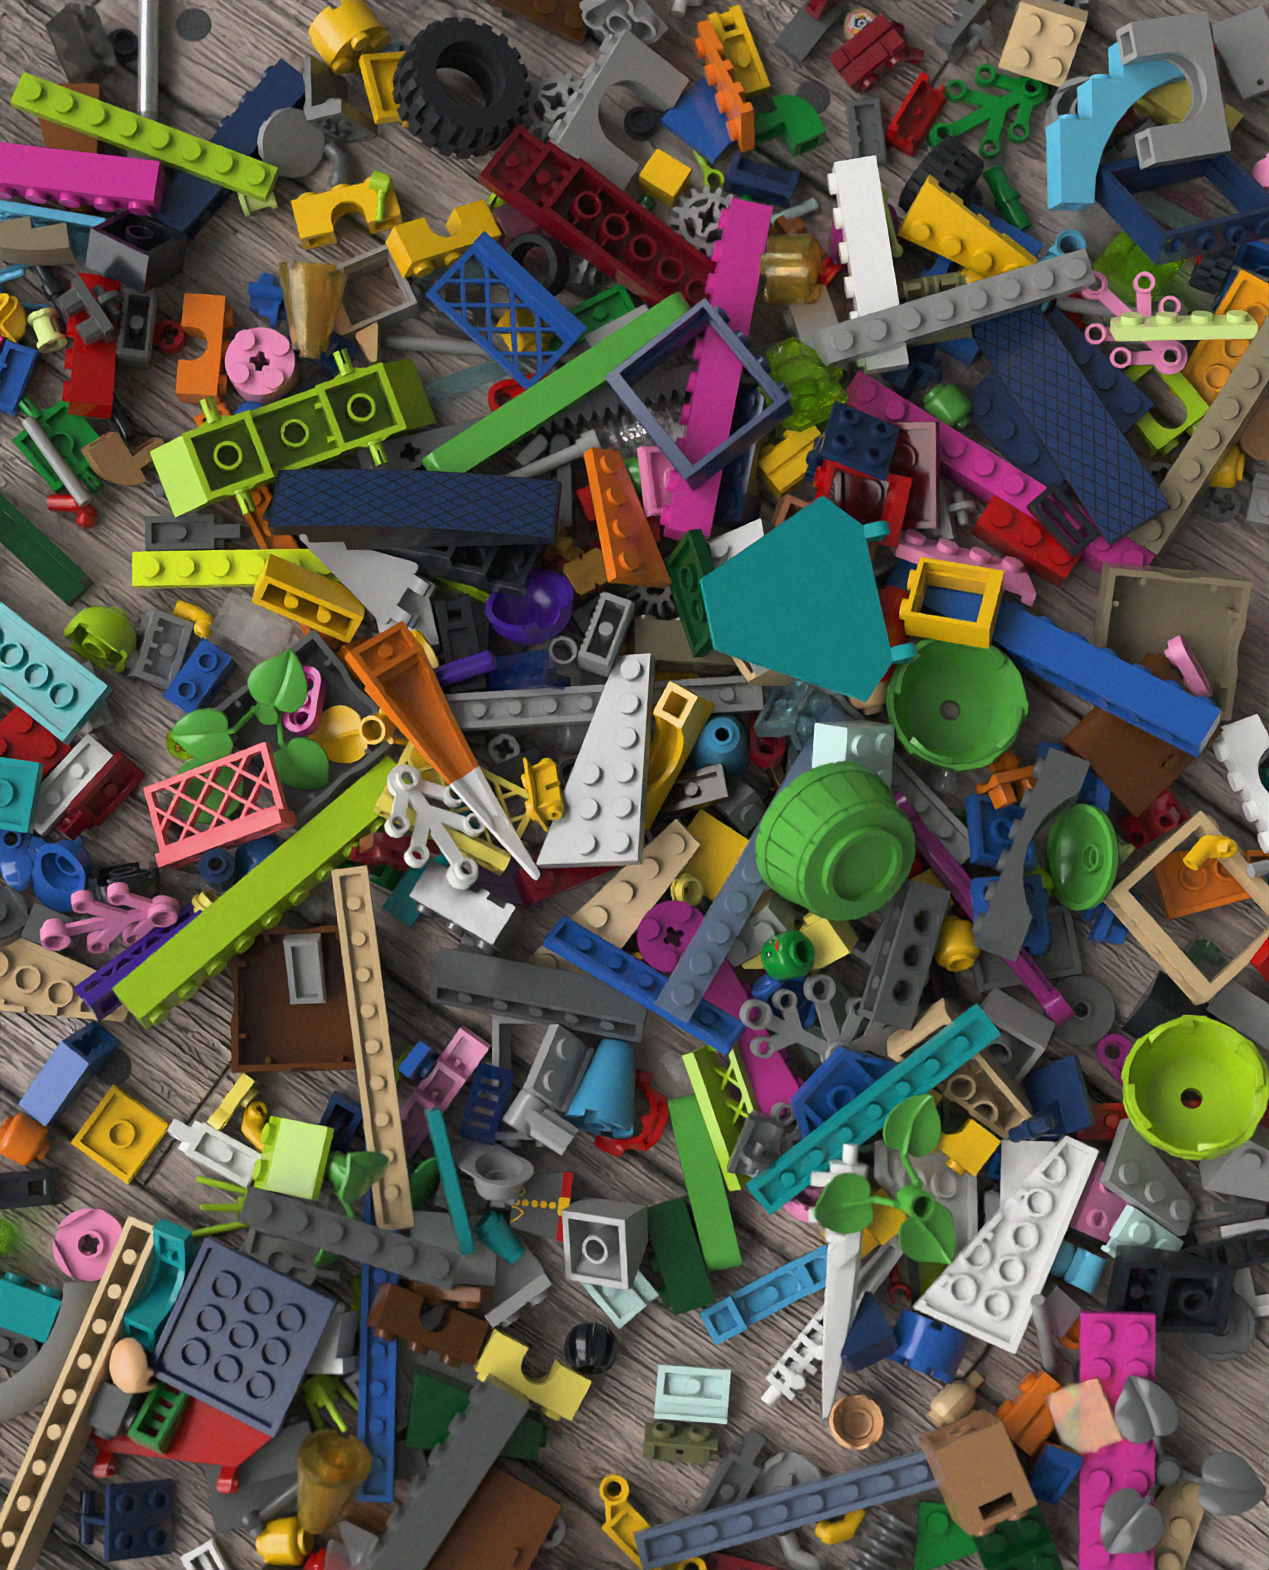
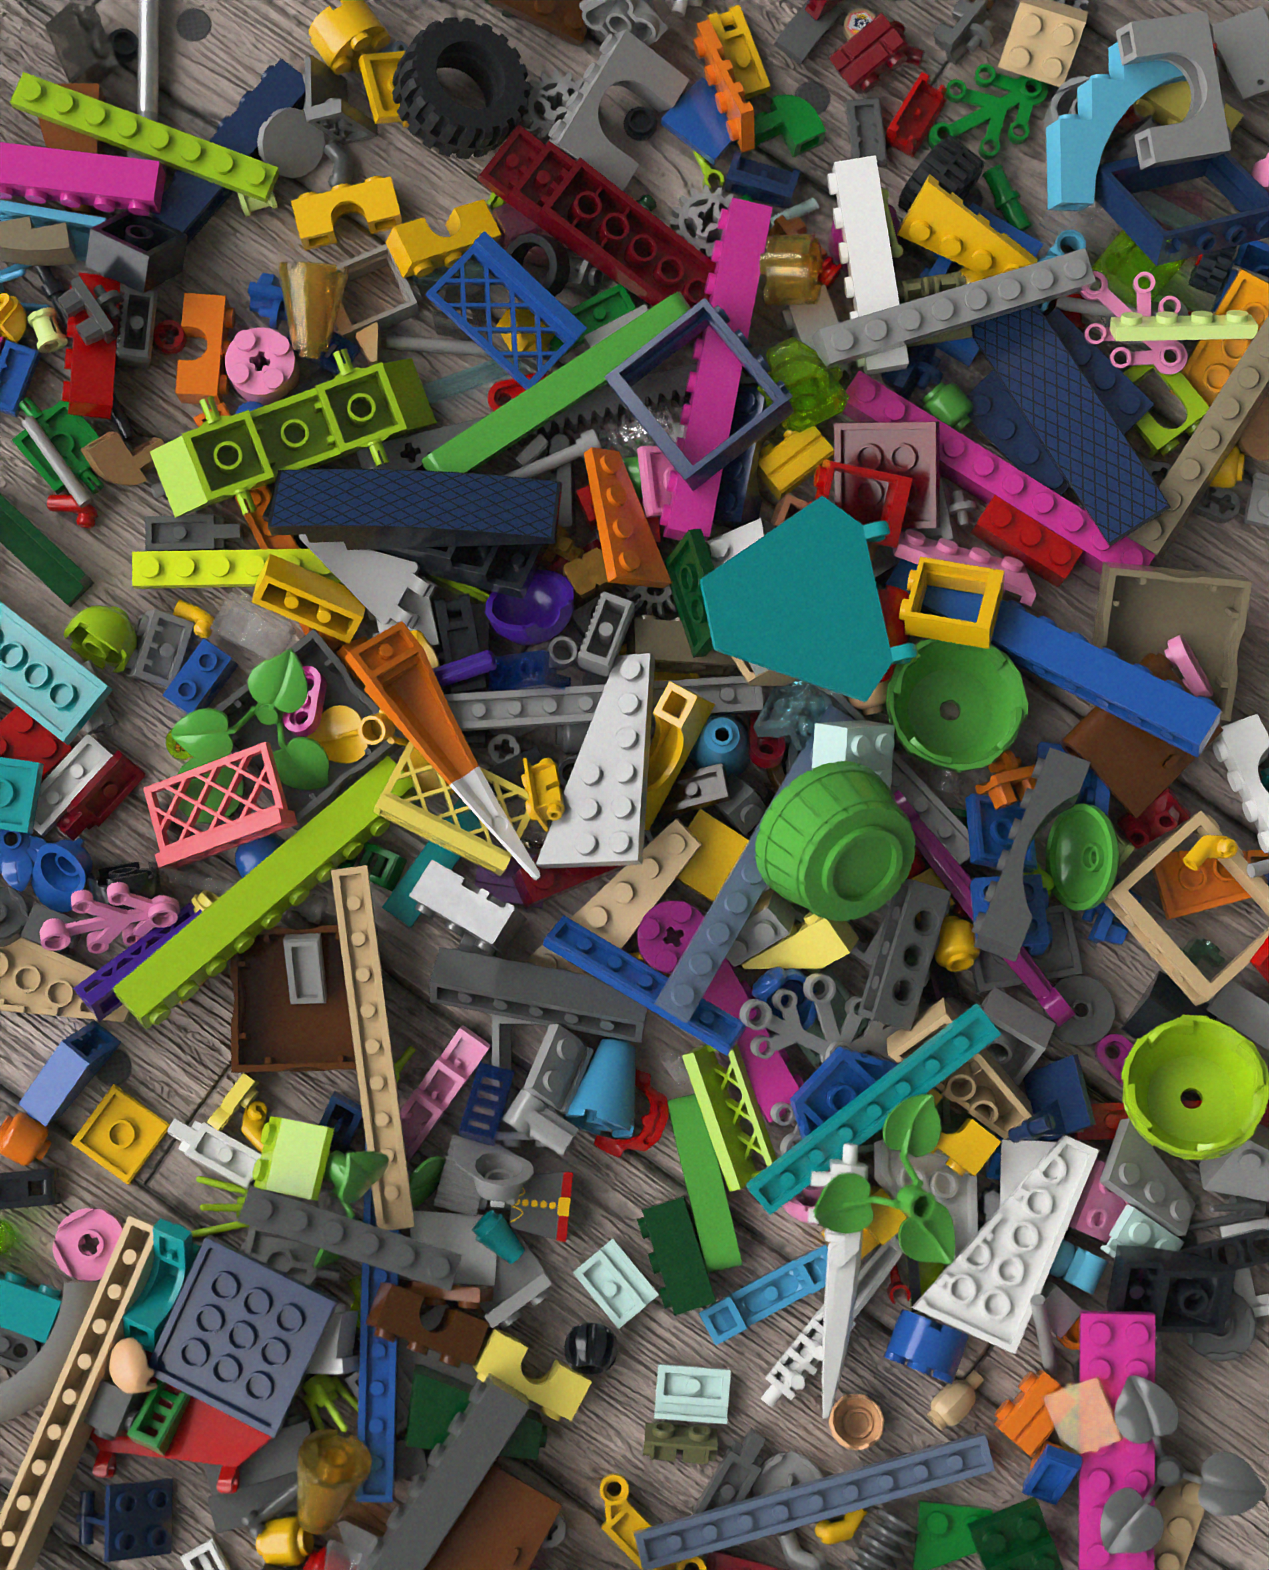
(225, 877): dark blue brick -> none
(382, 183): lime hand -> none
(390, 851): dark red plate -> none
(419, 1062): blue plate -> none
(431, 820): white plant -> none
(450, 1180): teal tile -> none
(604, 1241): light grey slope -> none
(664, 178): yellow panel -> none
(687, 889): light yellow plate -> none
(755, 1144): dark grey hips -> none
(788, 955): green head -> none
(855, 442): dark blue plate -> none
(868, 1338): dark blue slope -> none
(978, 1472): medium nougat container -> none
(1052, 528): black tile -> none

